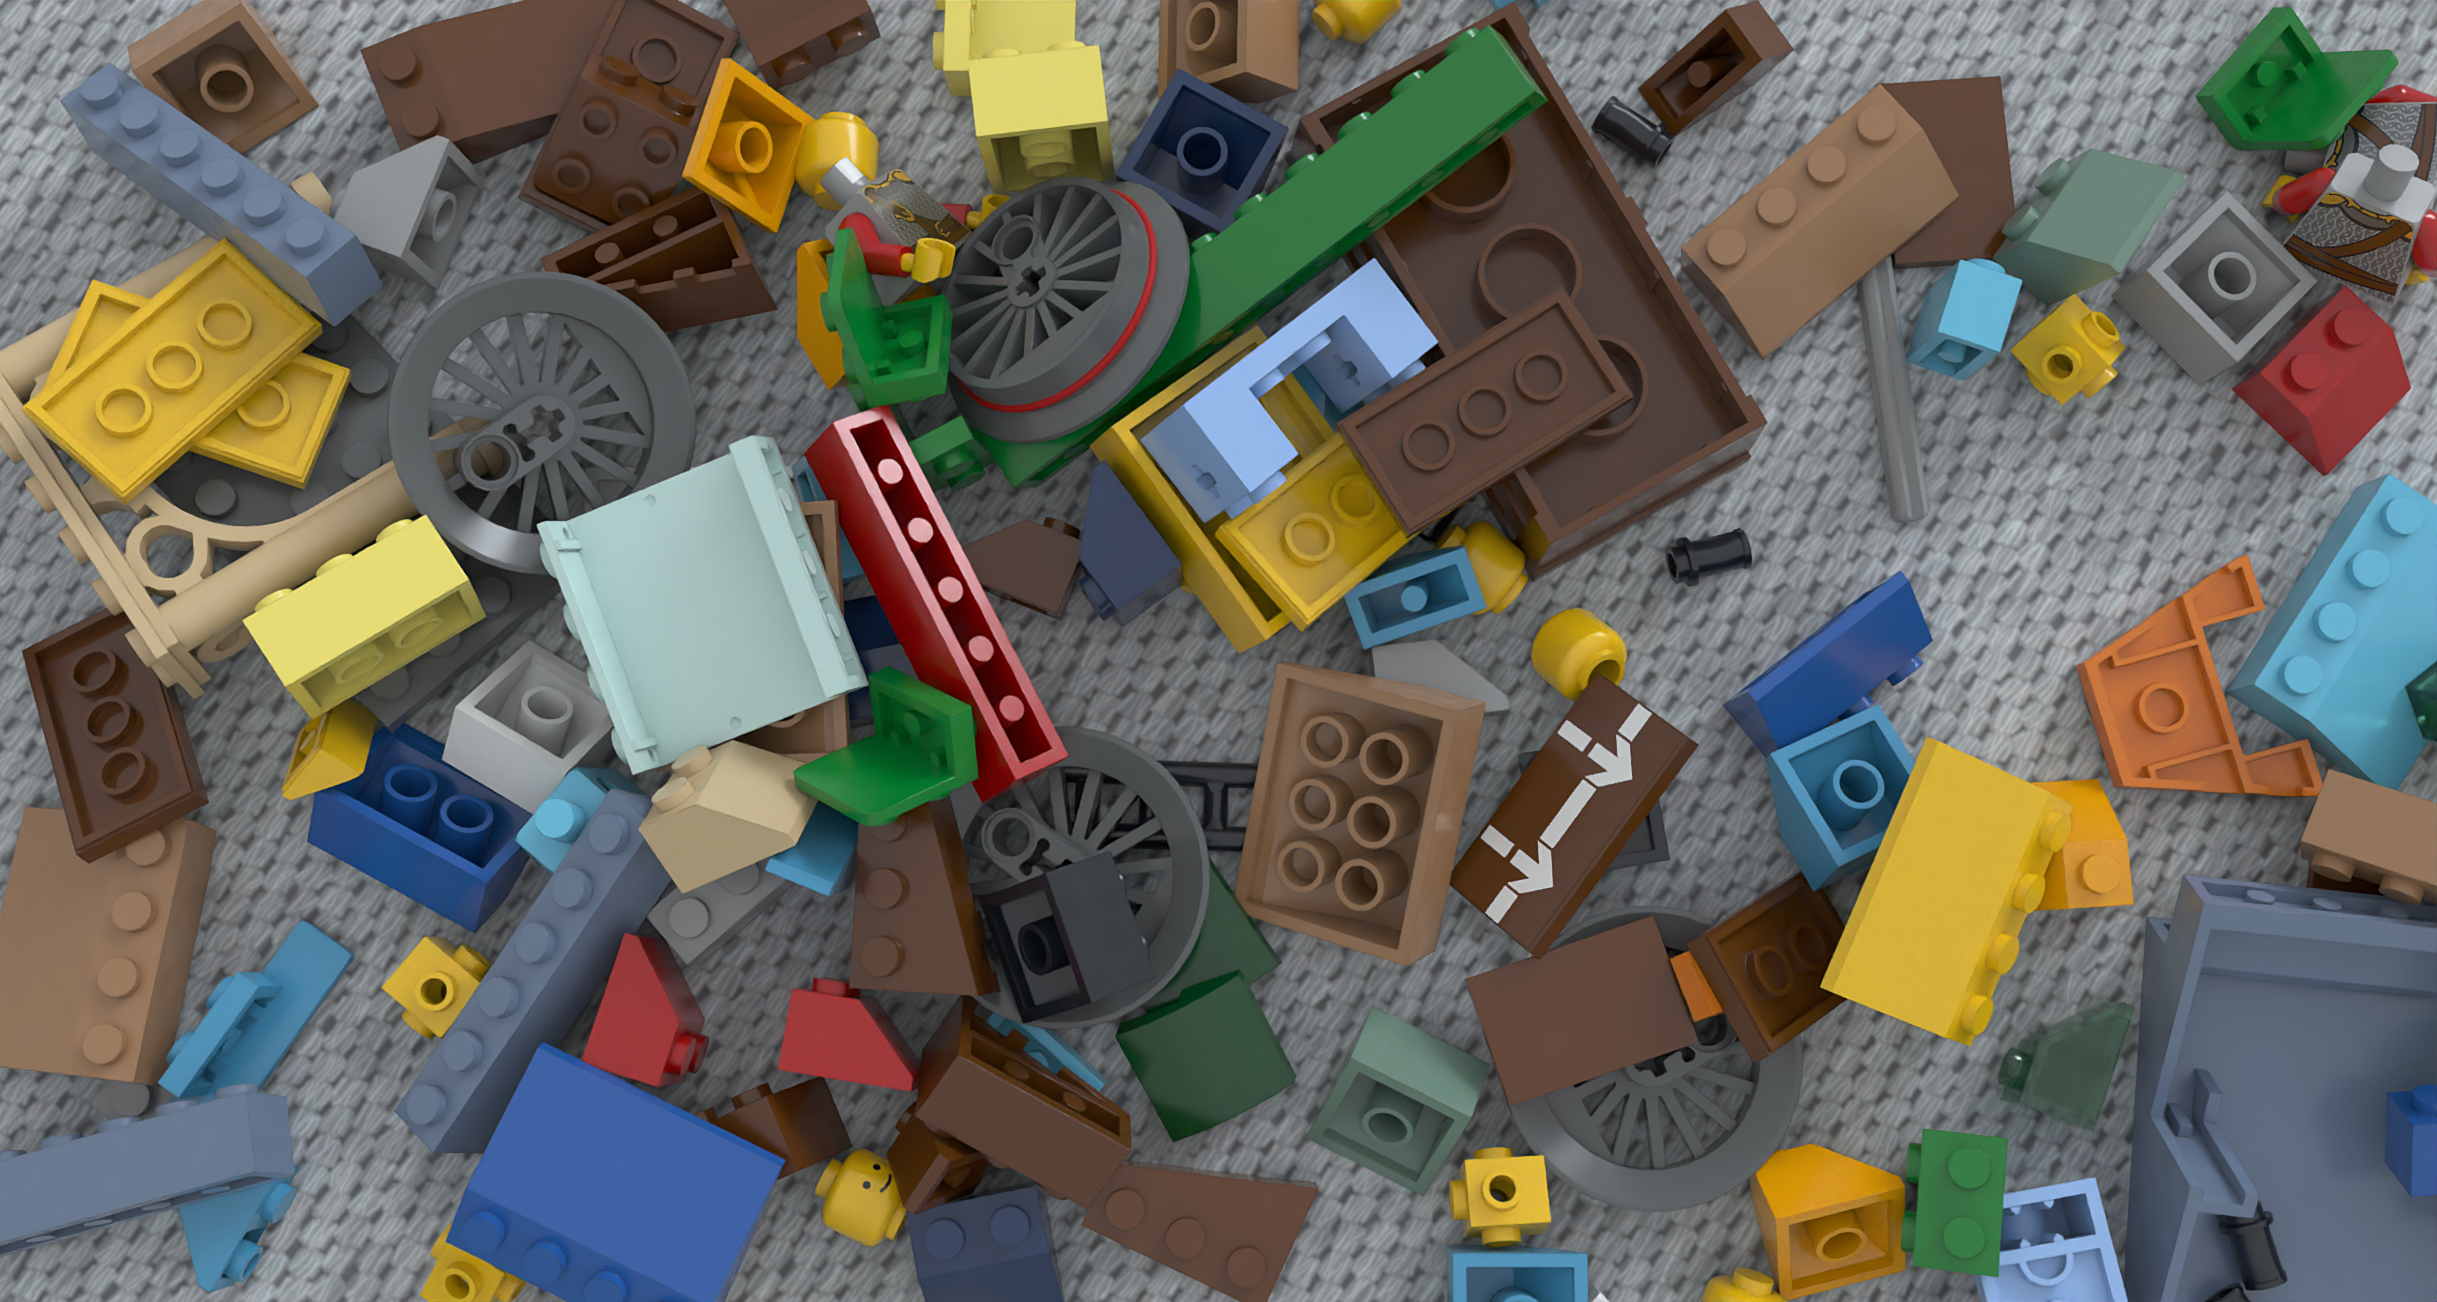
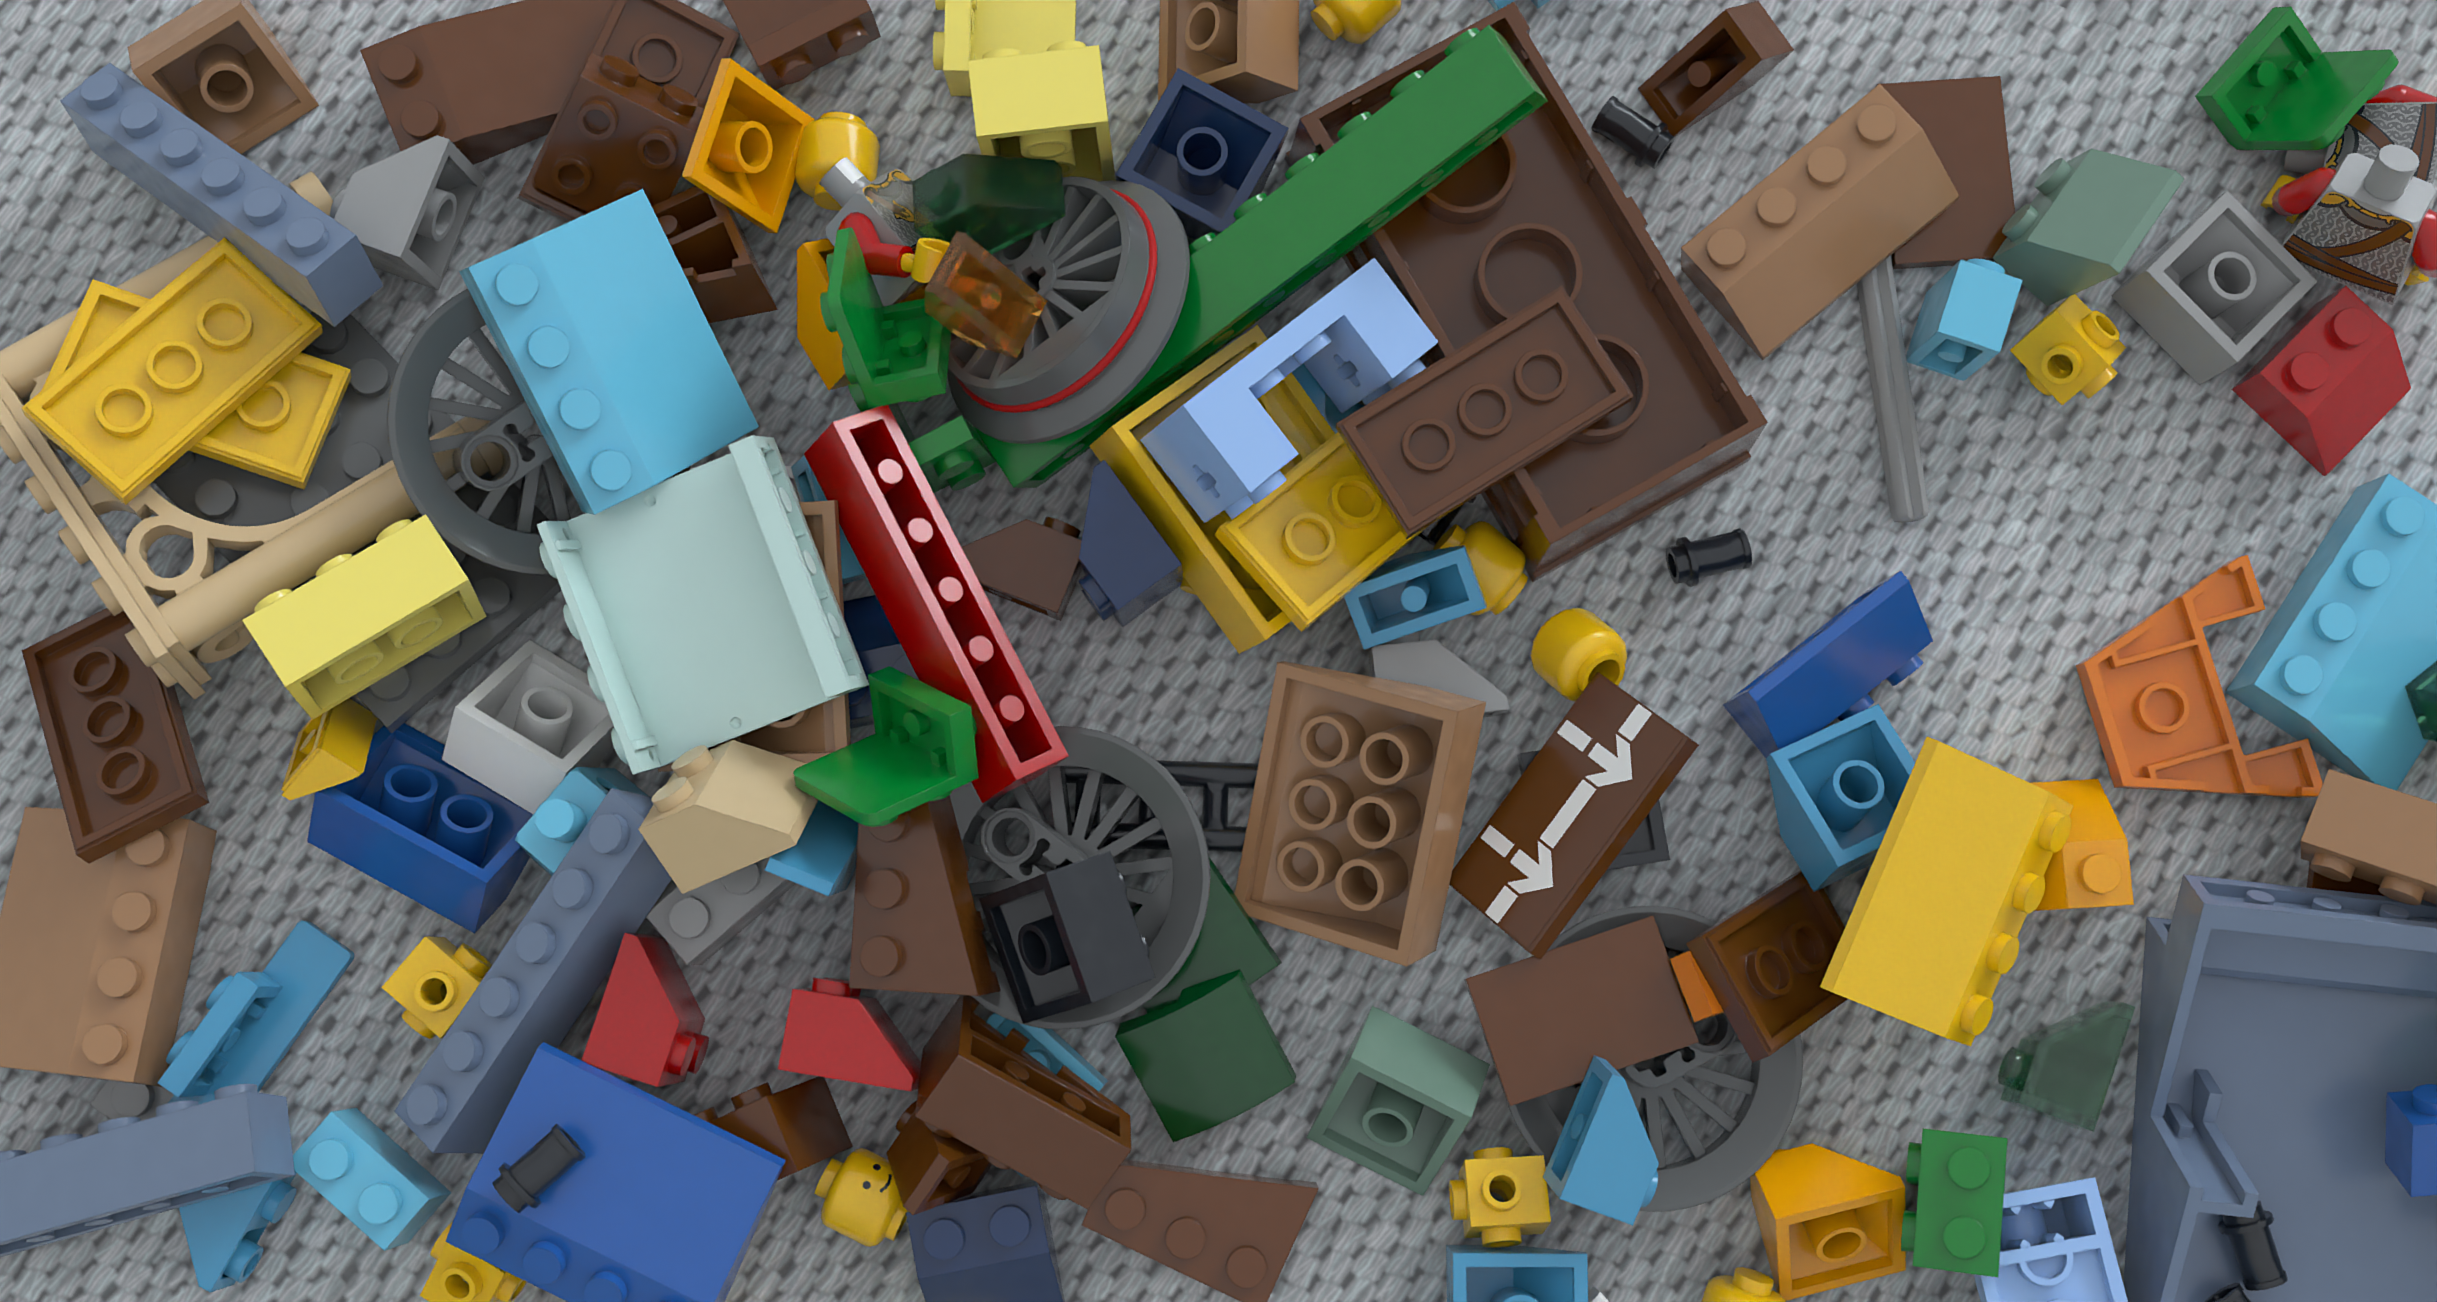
(369, 1178): none -> medium azure brick
(538, 1169): none -> black pin
(611, 351): none -> medium azure slope
(982, 299): none -> clear orange slope
(988, 199): none -> clear green slope
(1604, 1149): none -> dark azure slope

